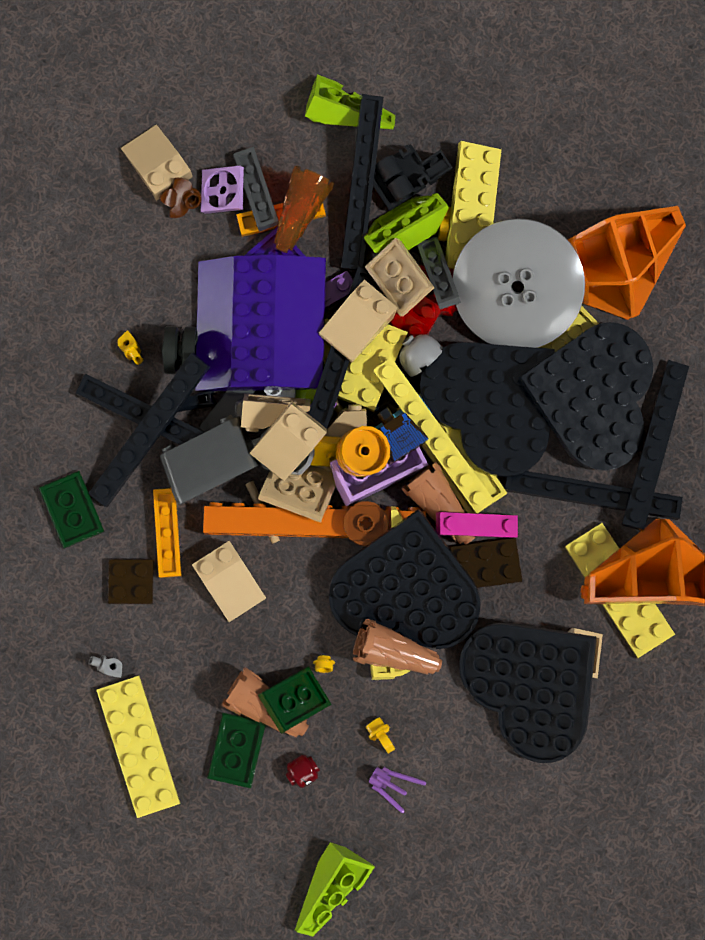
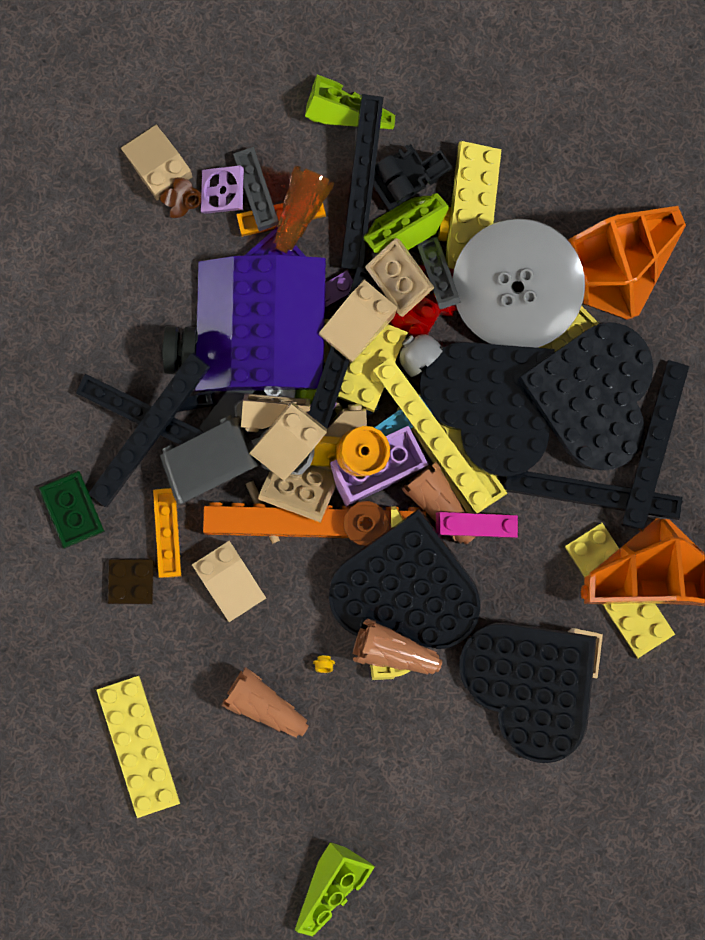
(103, 665): light grey piece -> none
(132, 350): yellow piece -> none
(236, 750): dark green tile -> none
(294, 700): dark green tile -> none
(302, 771): dark red head -> none
(378, 730): yellow piece -> none
(381, 779): medium lavender plant -> none
(401, 434): torso -> none
(490, 562): dark brown plate -> none

